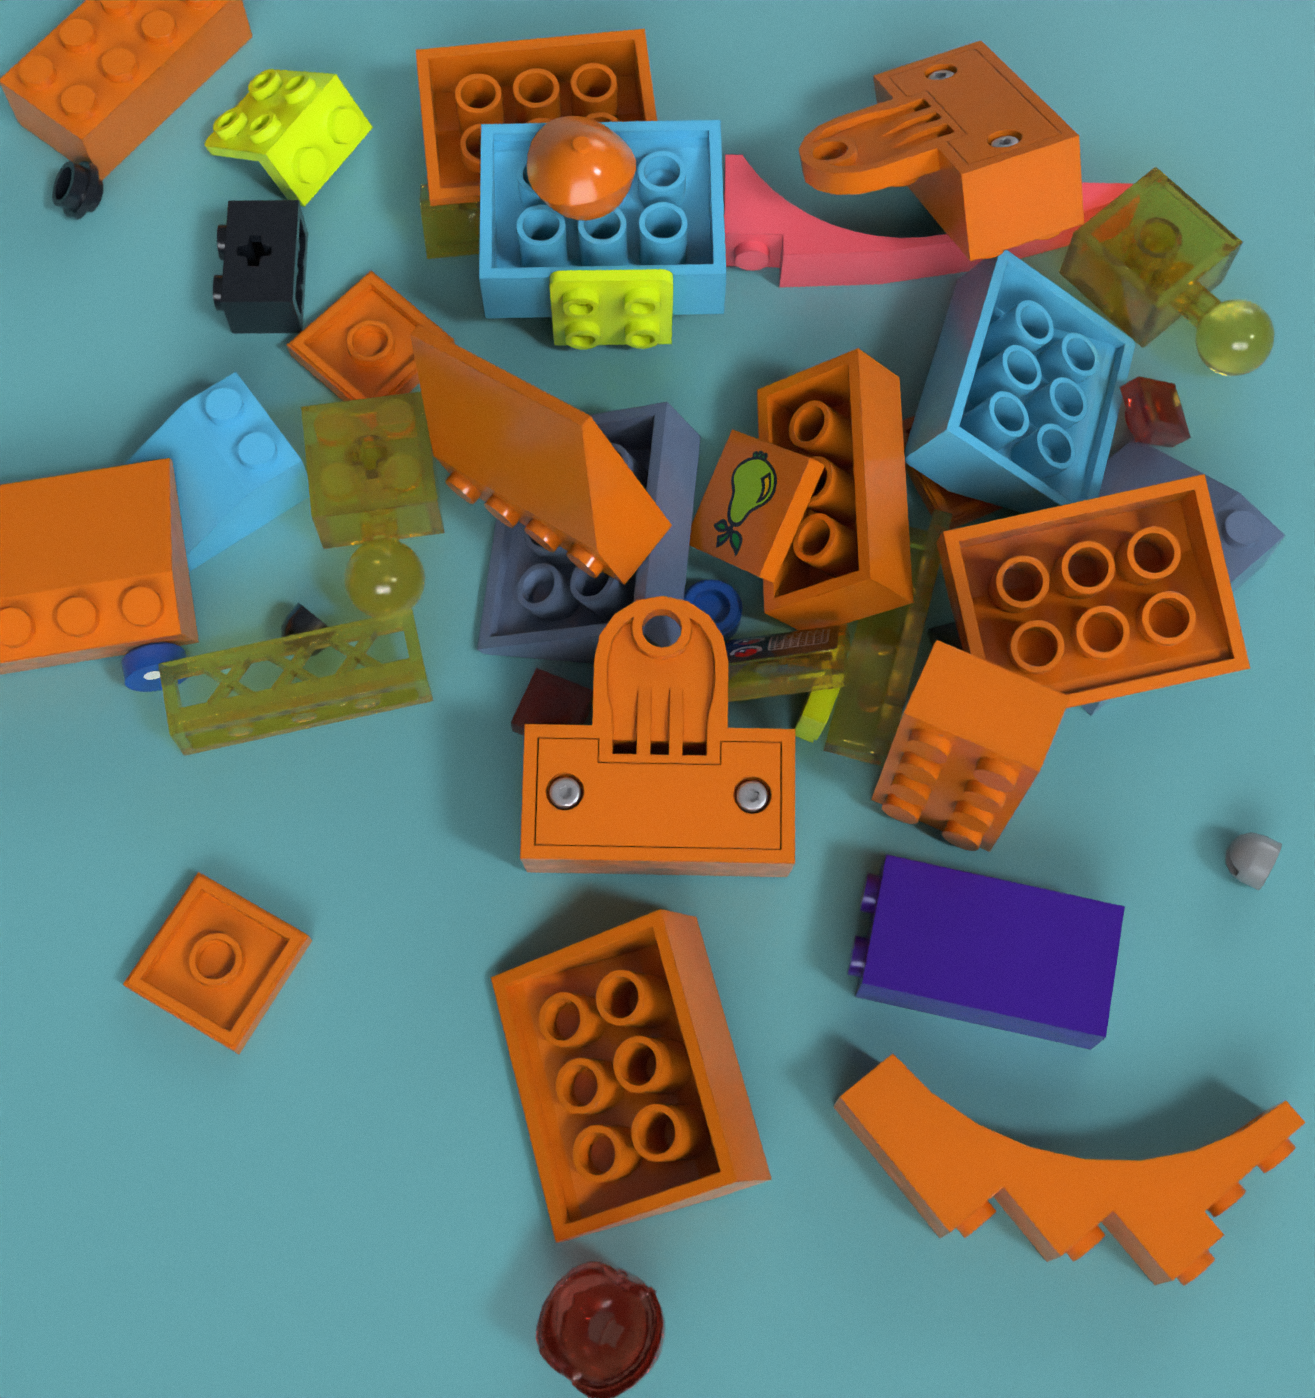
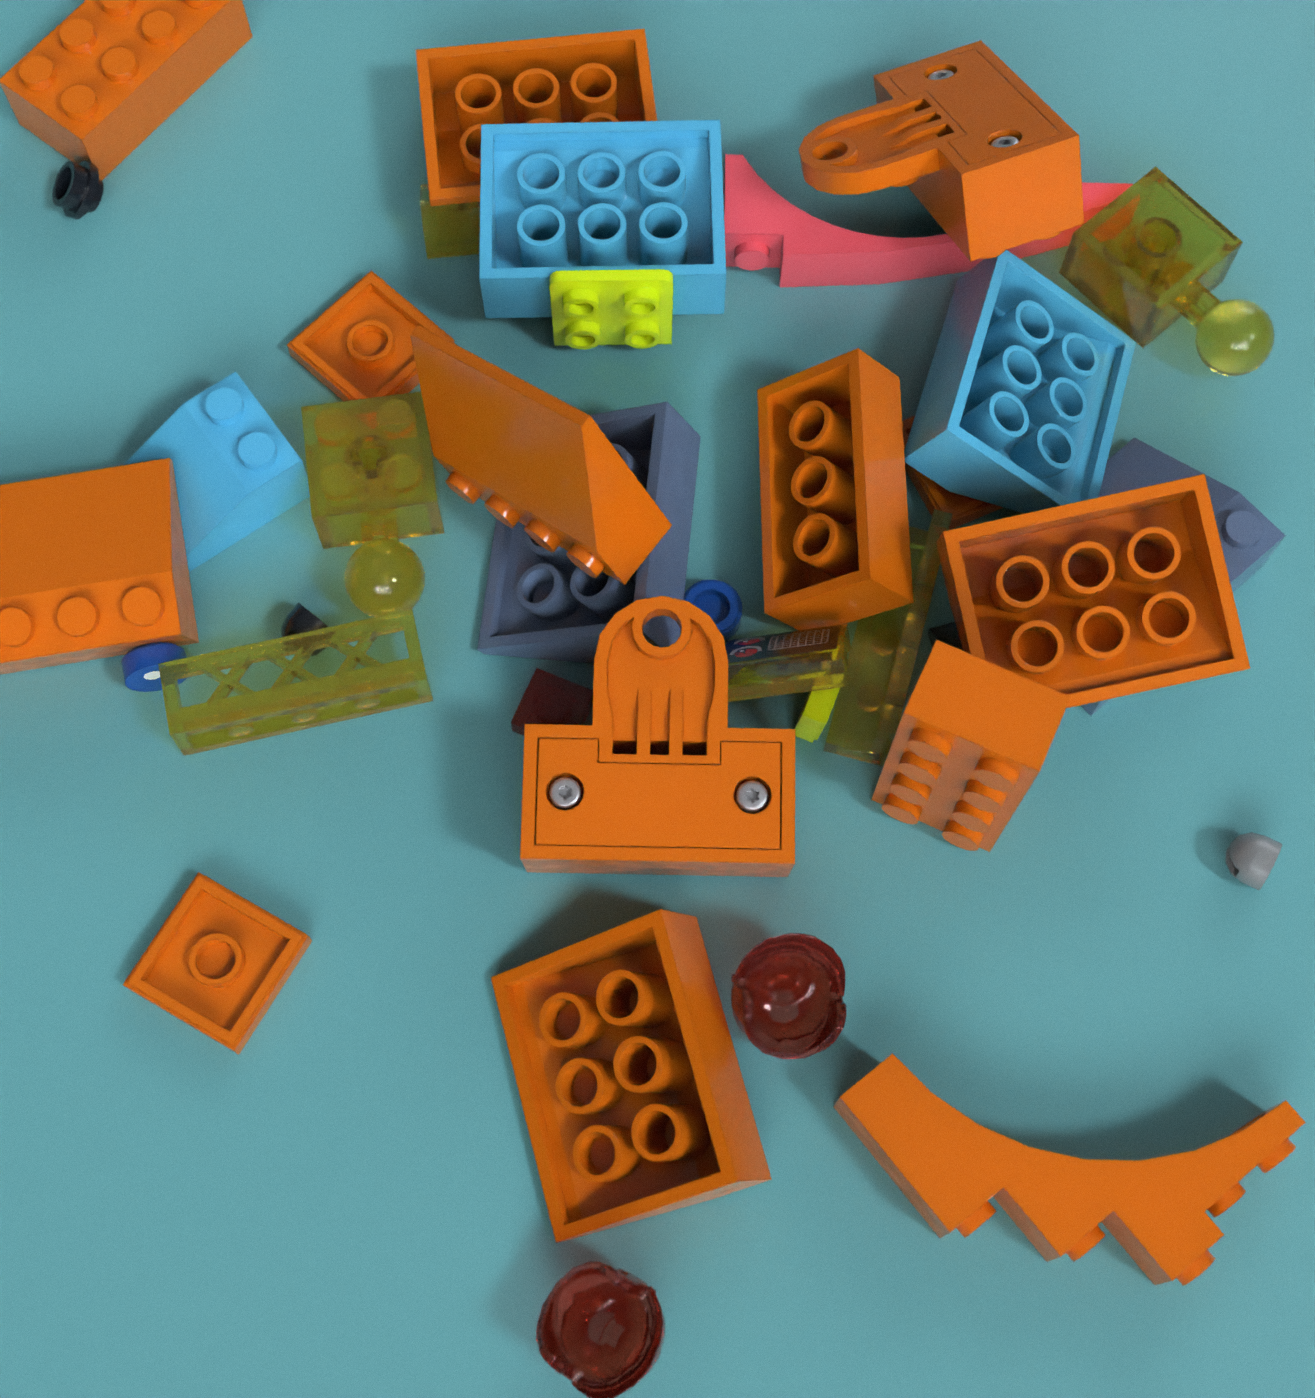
(262, 266): black brick -> none
(294, 126): neon yellow bracket -> none
(580, 167): orange hat -> none
(754, 504): orange tile -> none
(790, 996): none -> clear red helmet
(988, 951): dark purple brick -> none
(1154, 412): clear red plate -> none

